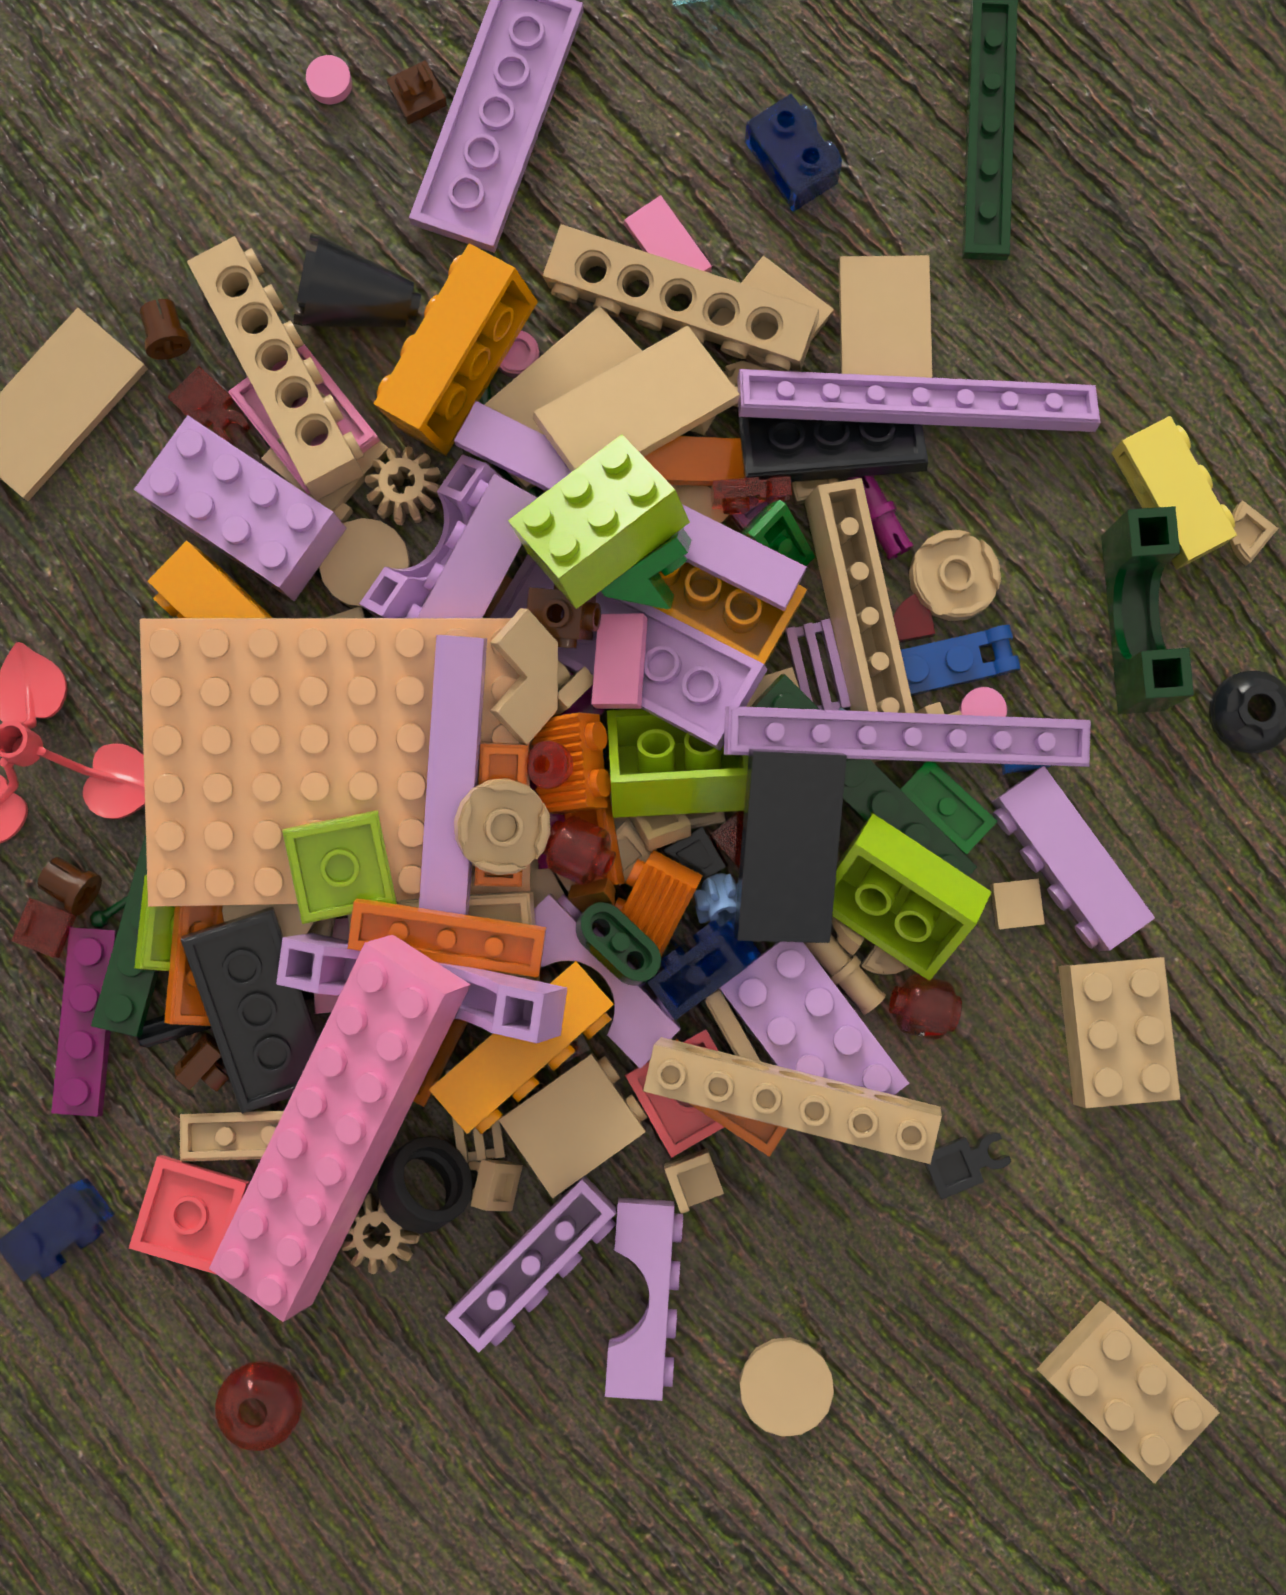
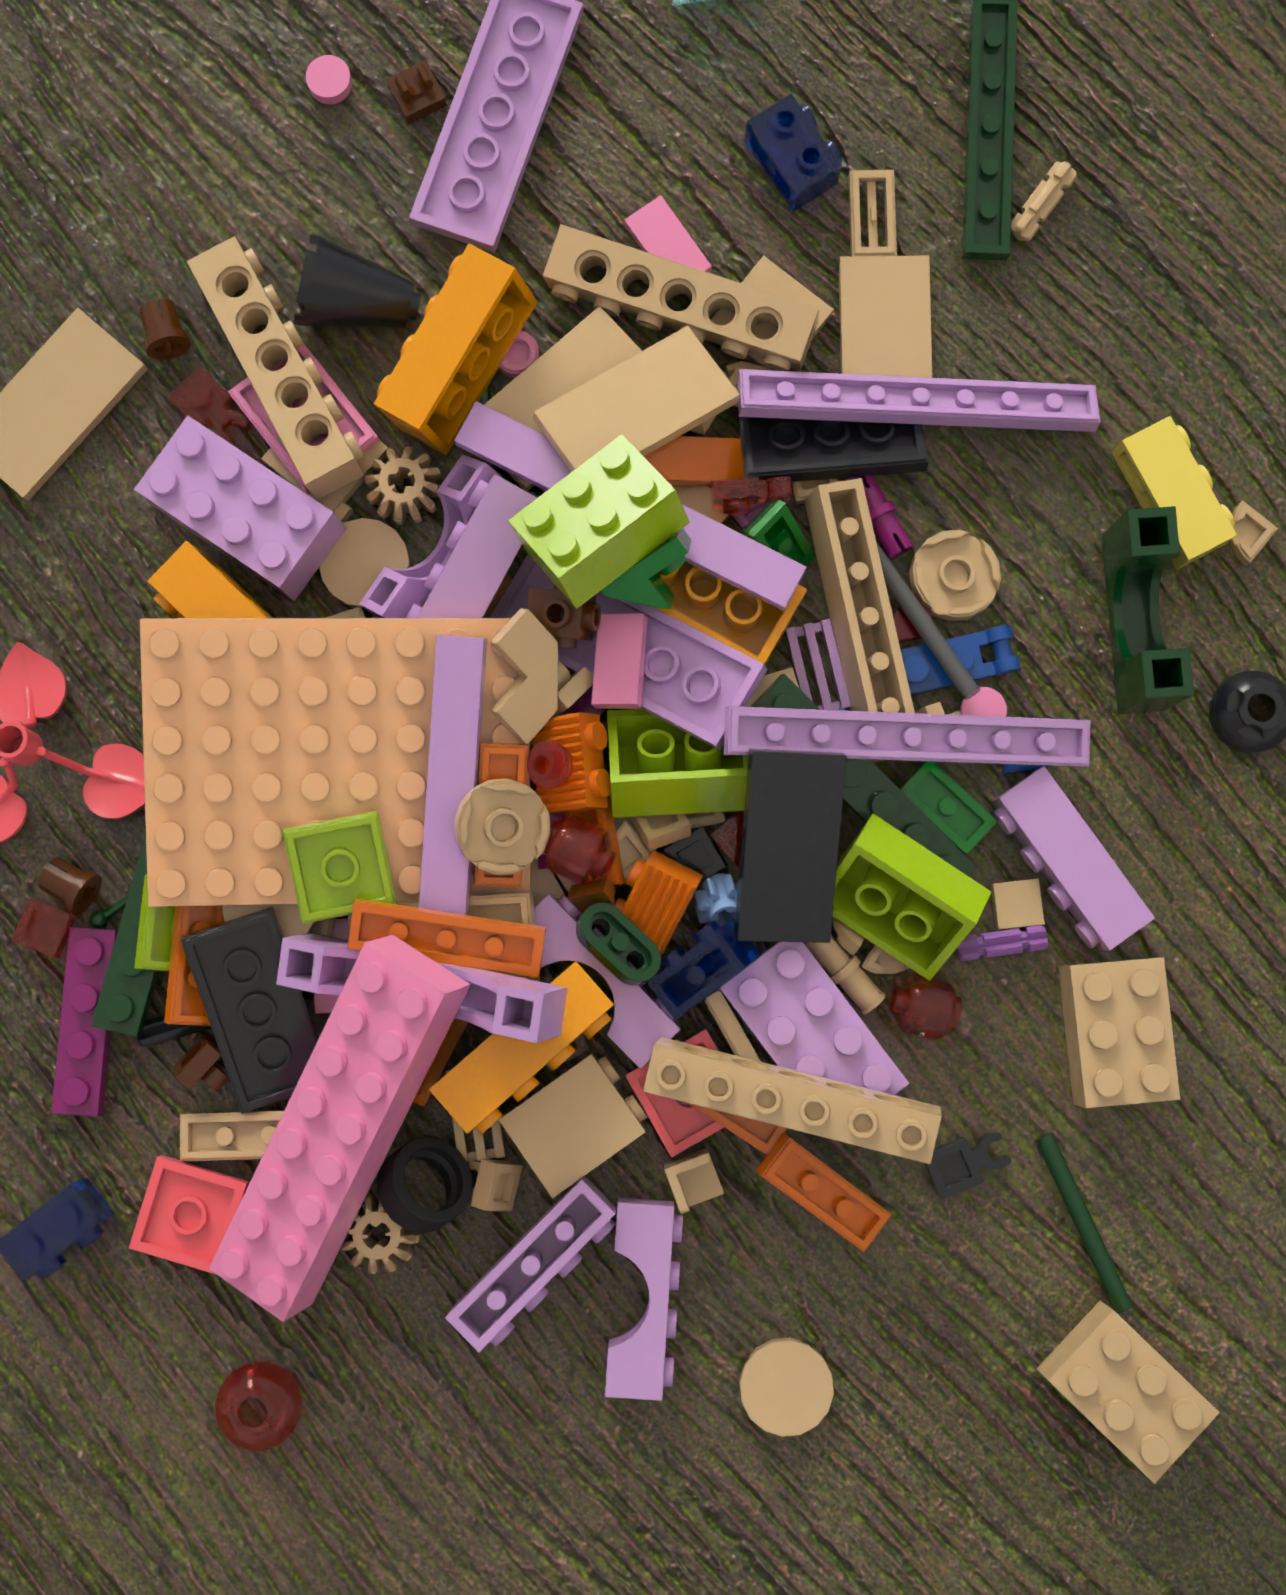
(823, 1192): none -> orange tile
(871, 177): none -> tan tile
(927, 629): none -> dark grey bar
(1003, 943): none -> medium lavender axle
(1043, 201): none -> tan axle
(1084, 1223): none -> dark green bar

